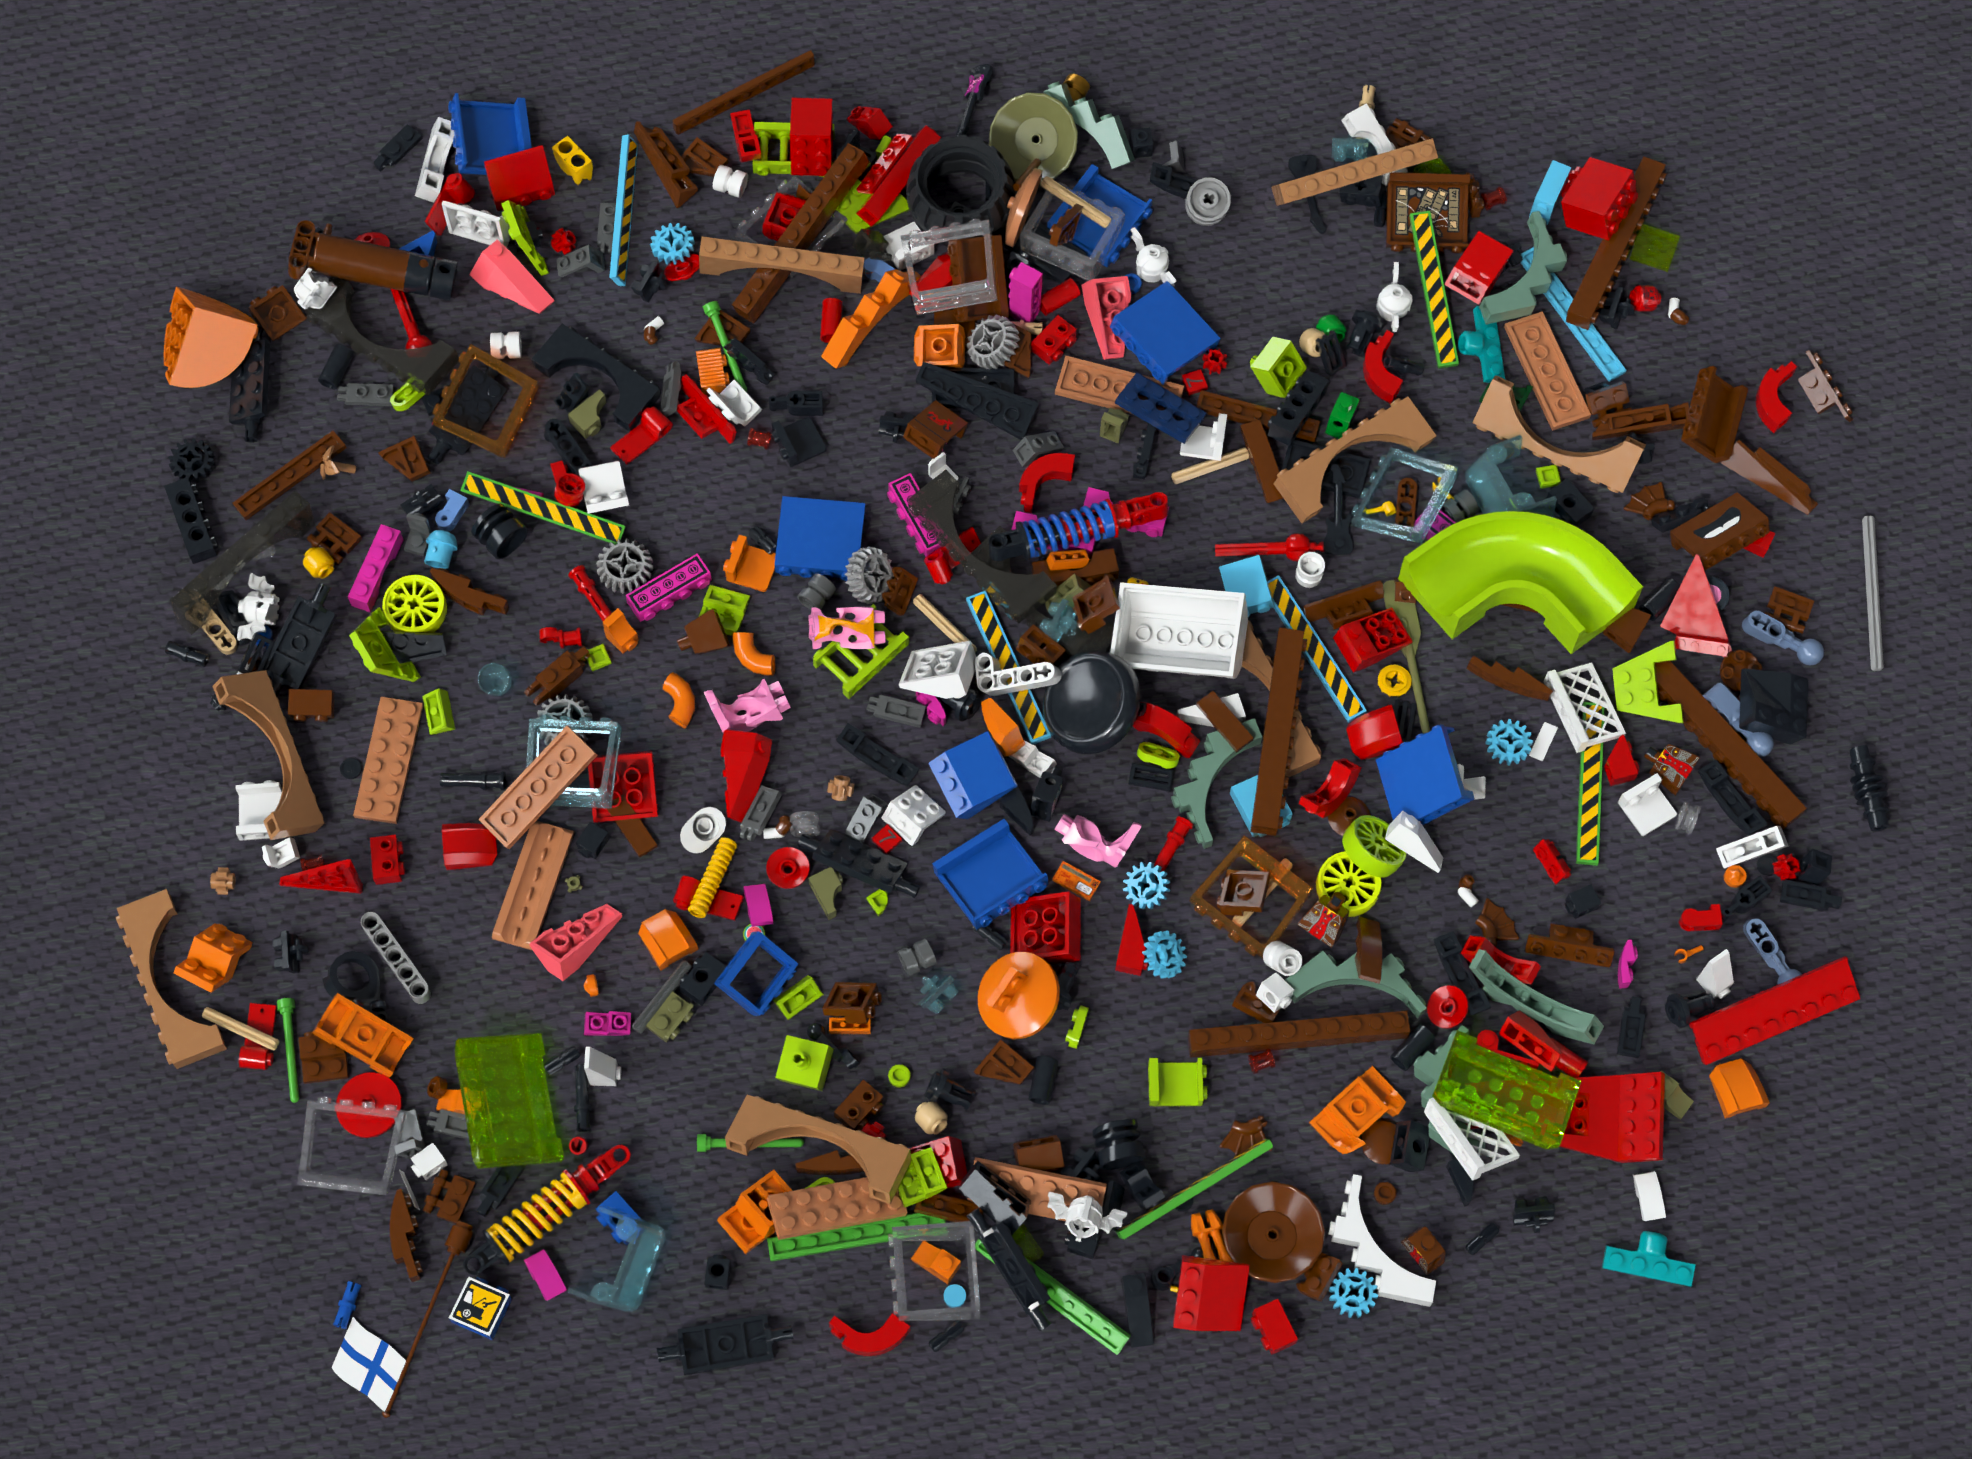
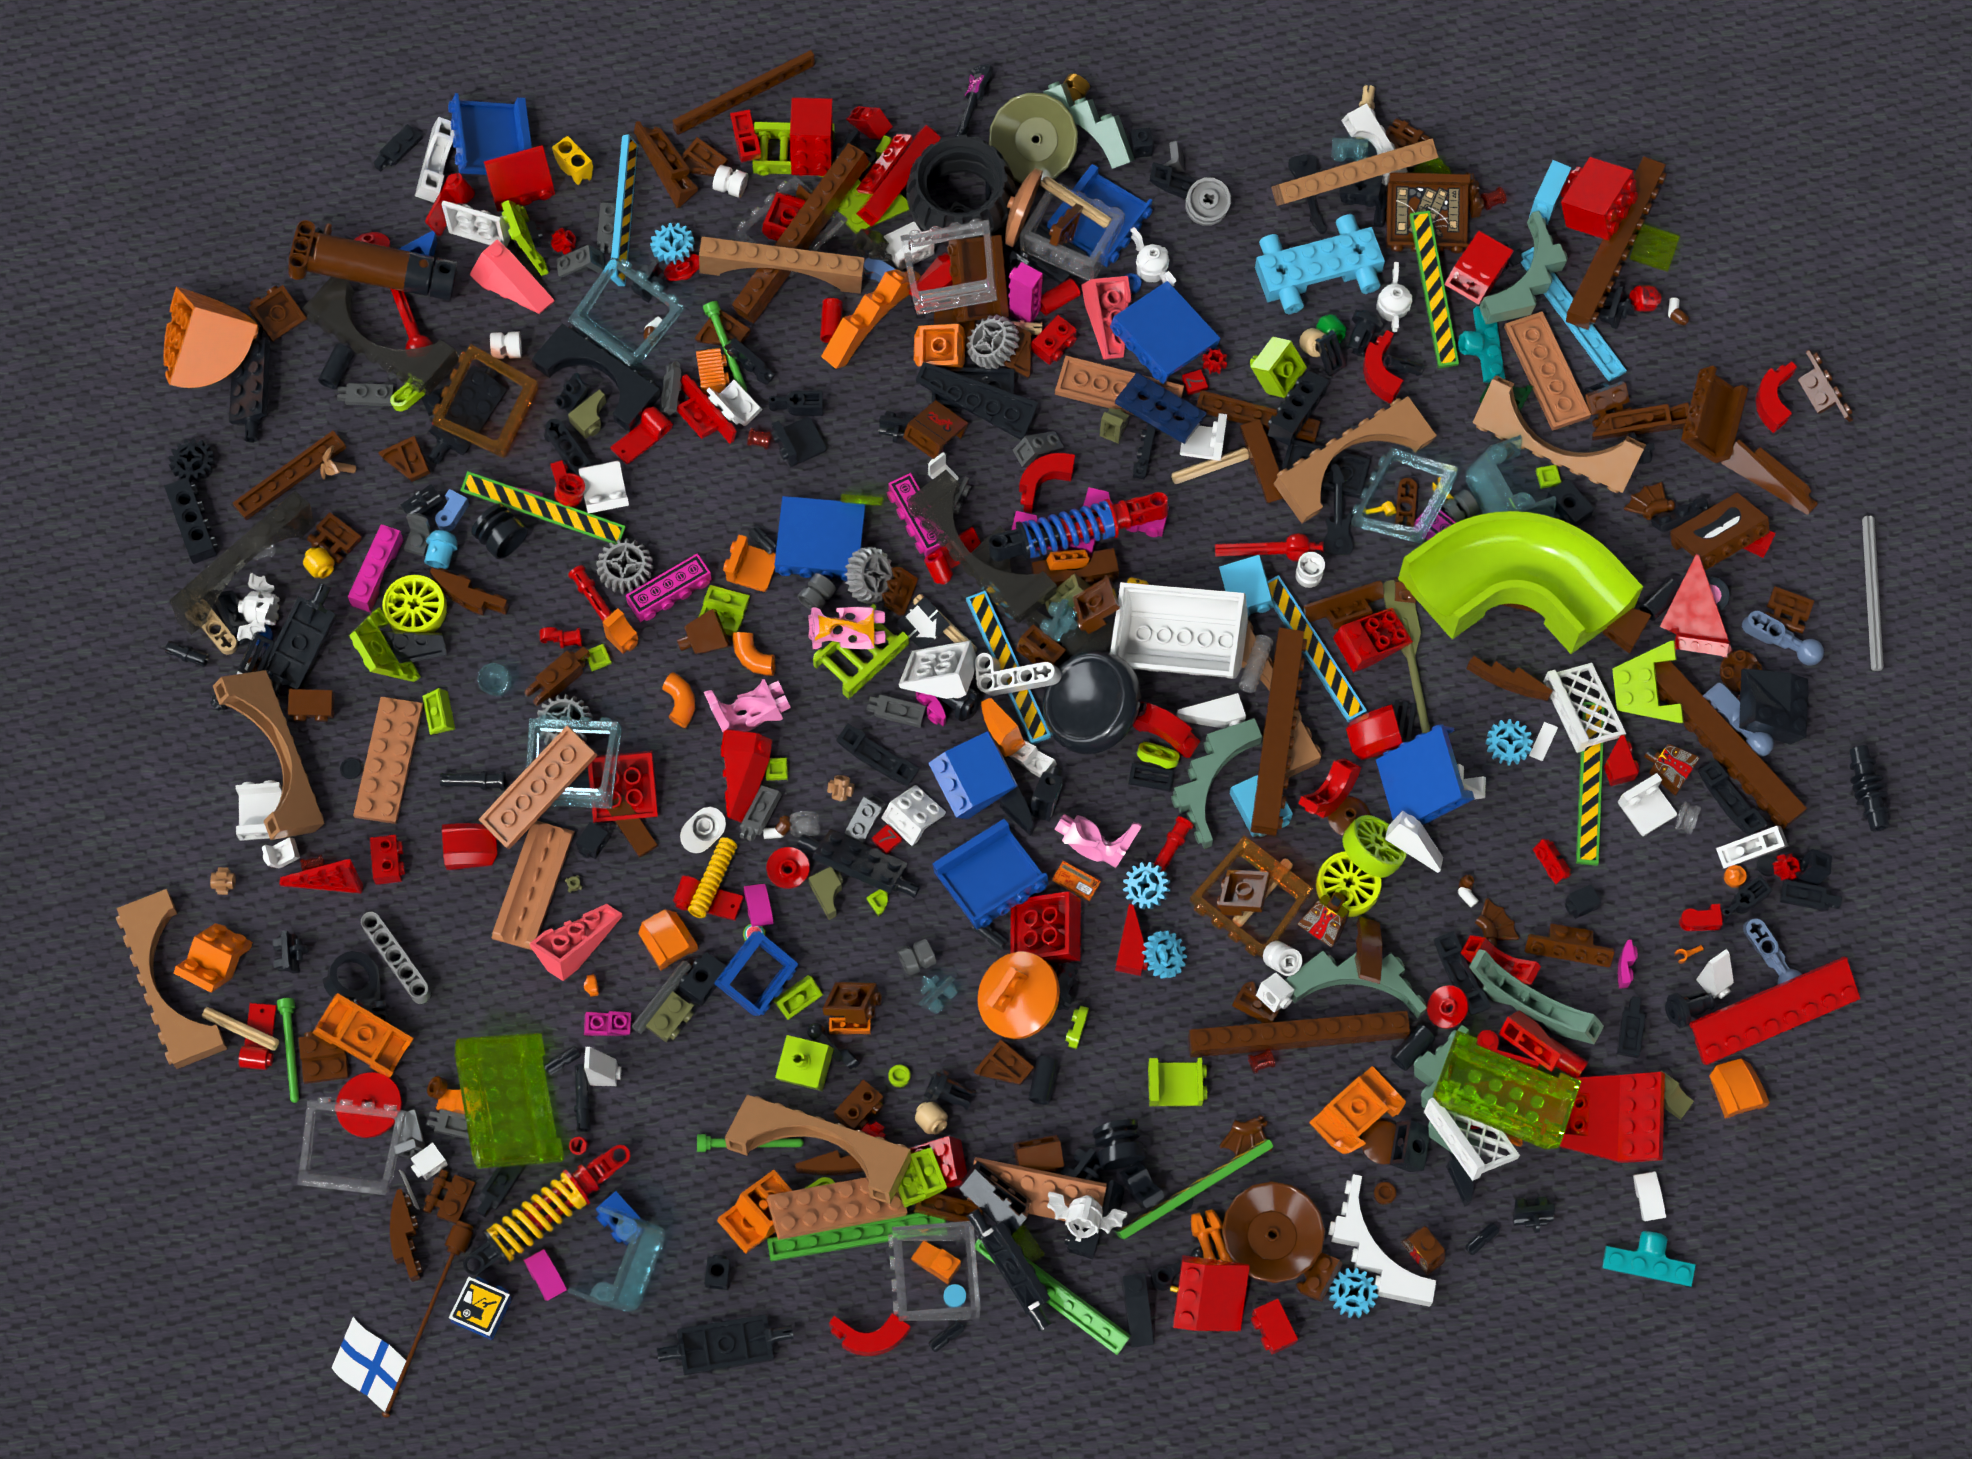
(313, 291): white helmet -> none
(346, 1305): blue pin -> none
(607, 340): none -> clear light blue windscreen
(777, 769): none -> lime tile
(862, 498): none -> clear neon green tile
(923, 623): none -> sticker
(1035, 164): reddish brown bar -> none
(1224, 721): reddish brown tile -> none
(1255, 663): none -> clear piece
(1289, 271): none -> medium azure piece
(1344, 412): green torso -> none
(1403, 678): yellow gear -> none

